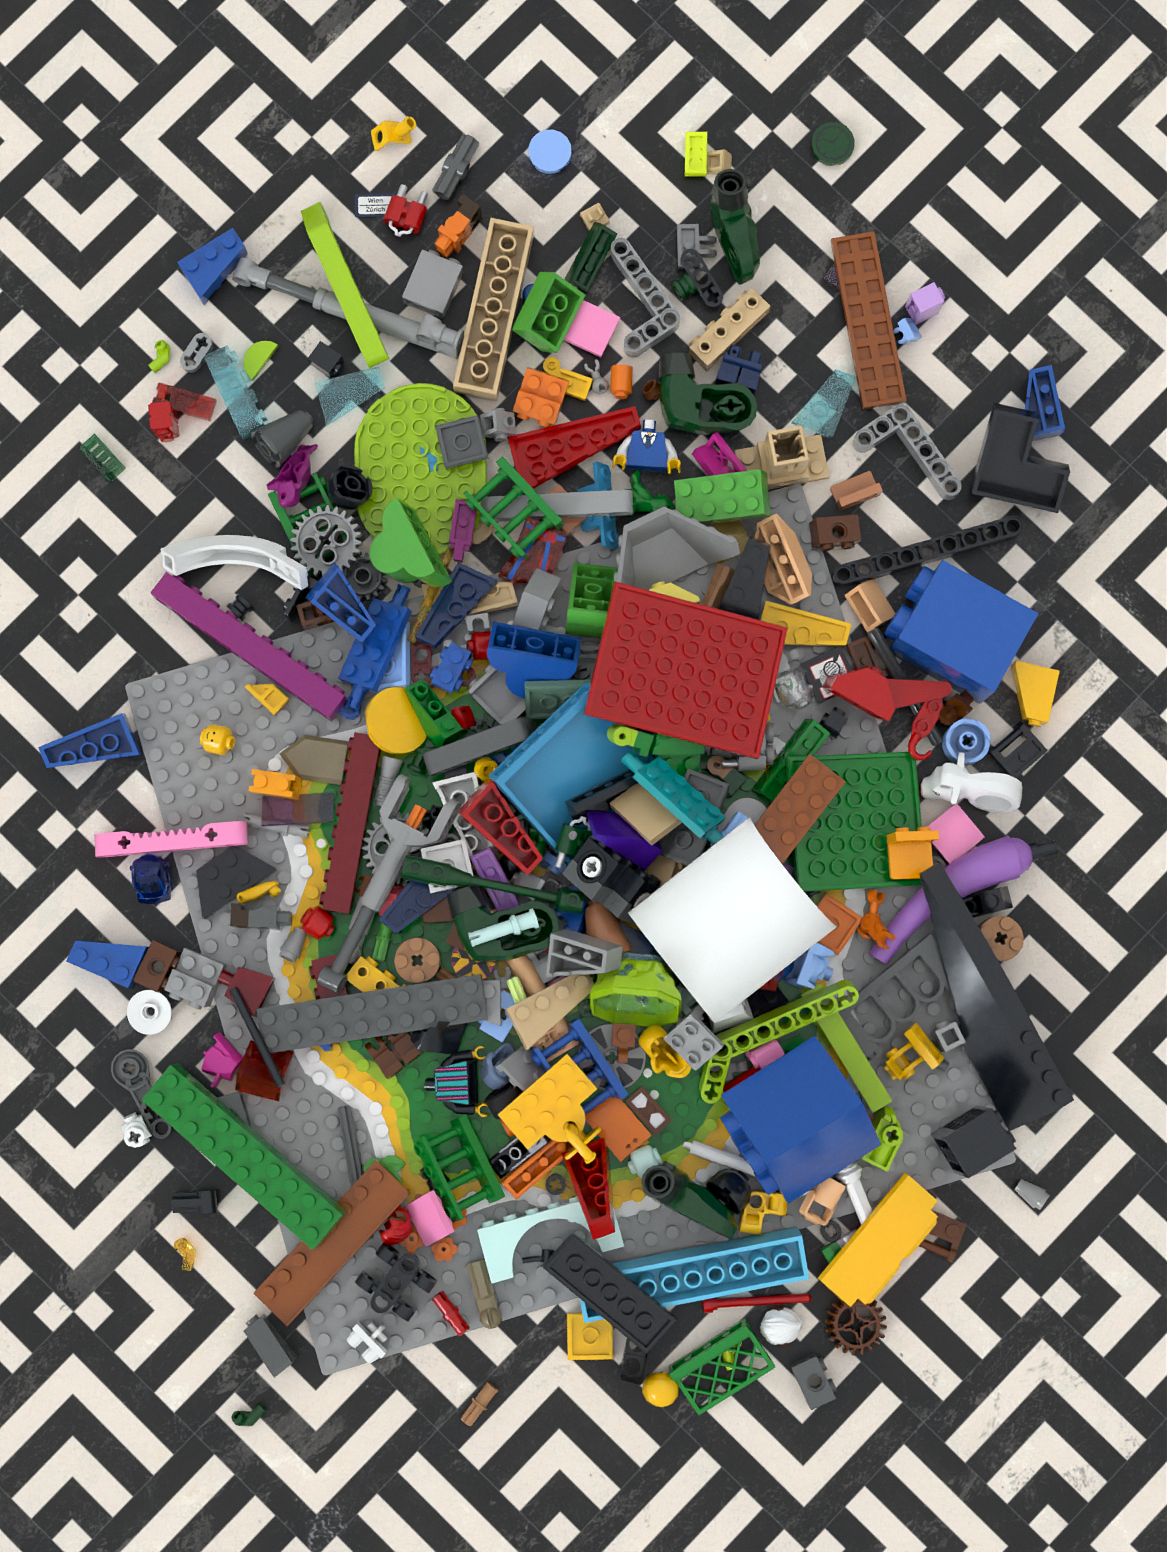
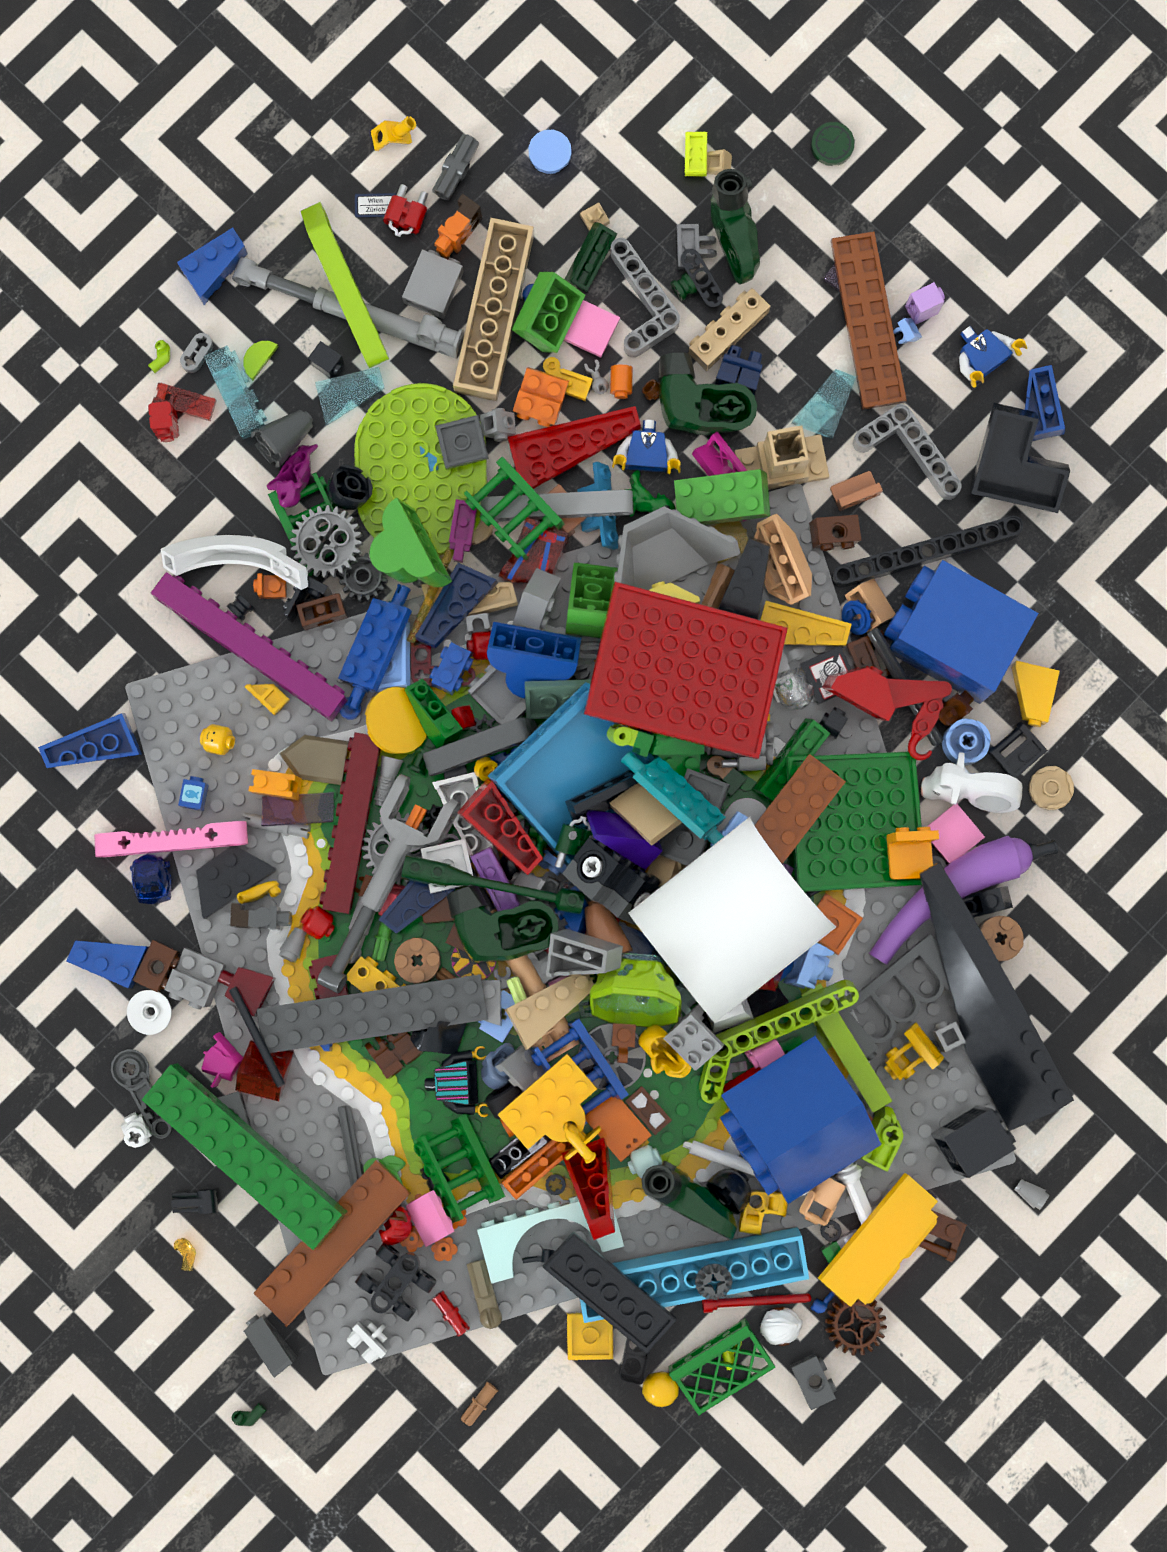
(109, 469): clear green slope -> none
(193, 793): none -> blue brick
(270, 587): none -> orange bracket
(339, 602): blue wedge -> none
(513, 925): light aqua pin -> none
(704, 1277): none -> dark grey gear
(820, 1306): none -> blue hand
(861, 625): none -> blue gear
(872, 923): orange piece -> none
(986, 353): none -> torso
(1051, 788): none -> tan tile

